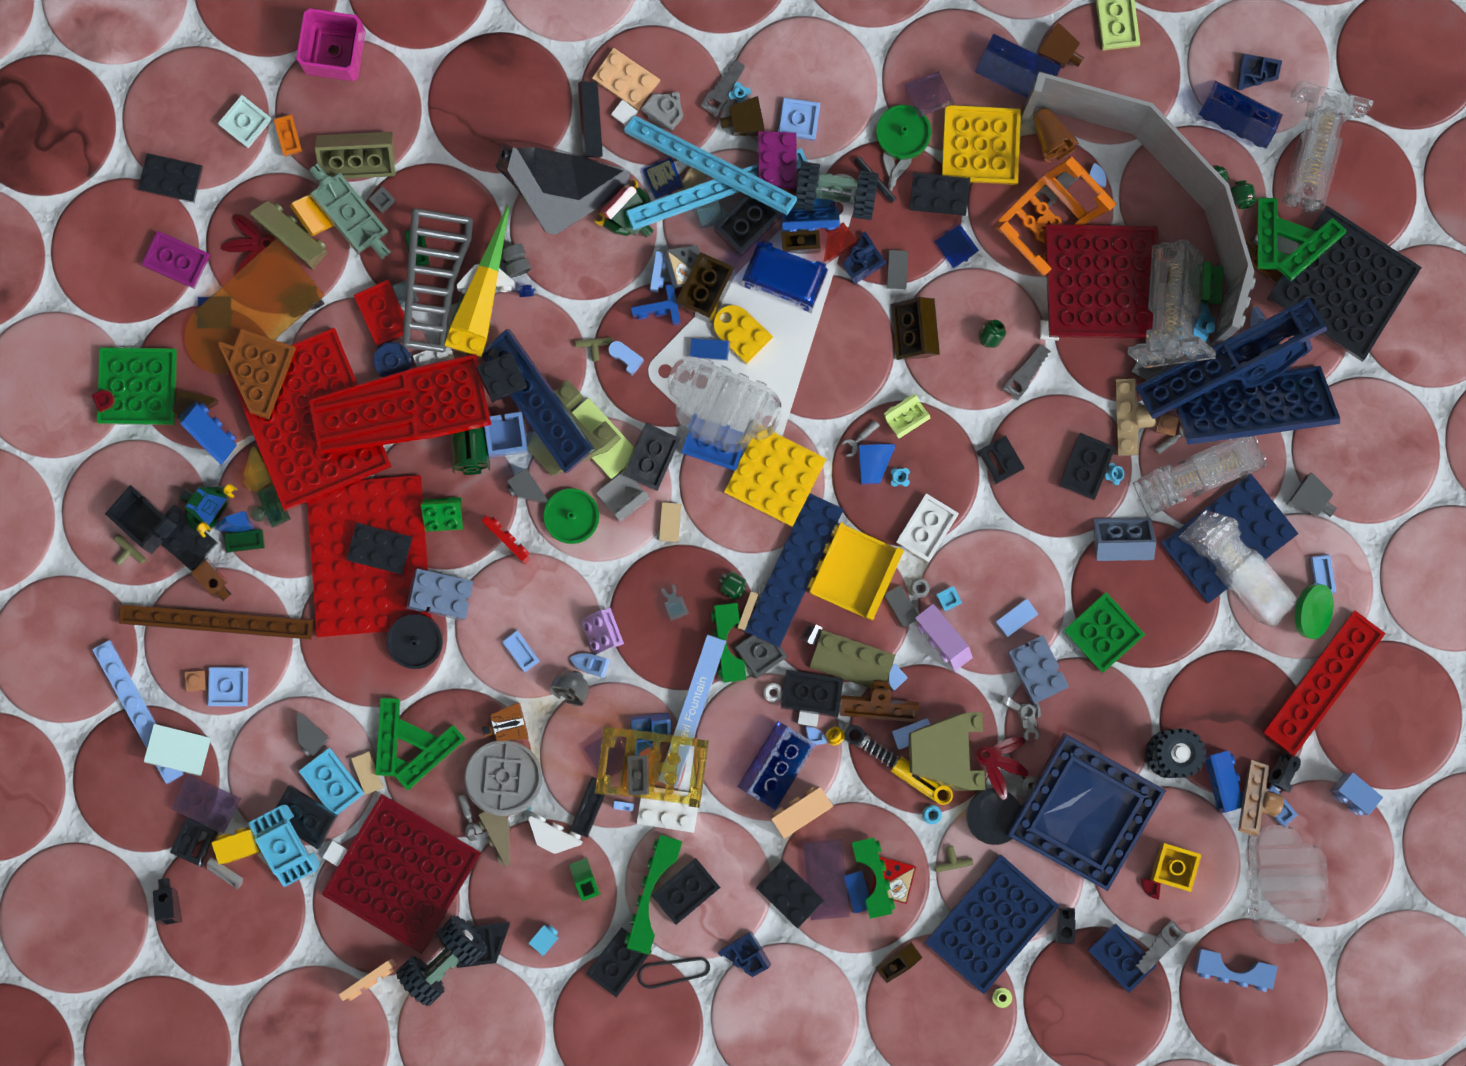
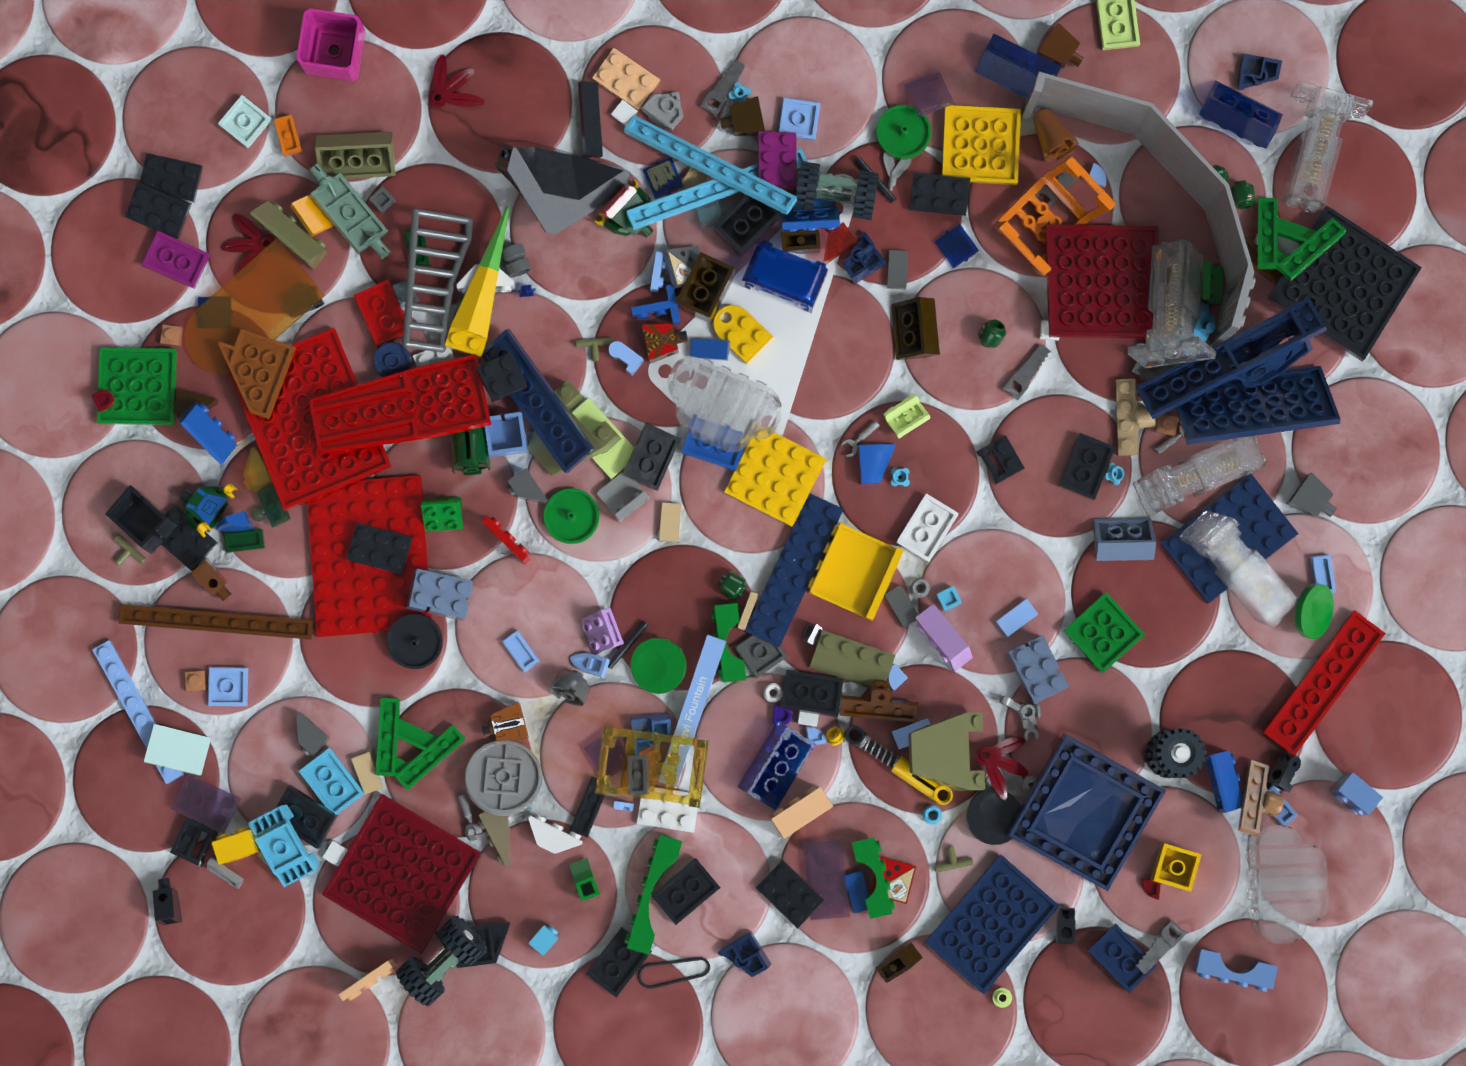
(158, 210): none -> black plate
(171, 335): none -> nougat plate
(447, 90): none -> dark red plant
(627, 644): none -> black bar
(658, 665): none -> green piece
(662, 341): none -> torso
(675, 606): clear light blue plate -> none
(781, 715): none -> dark purple tile
(1256, 316): light blue tile -> none

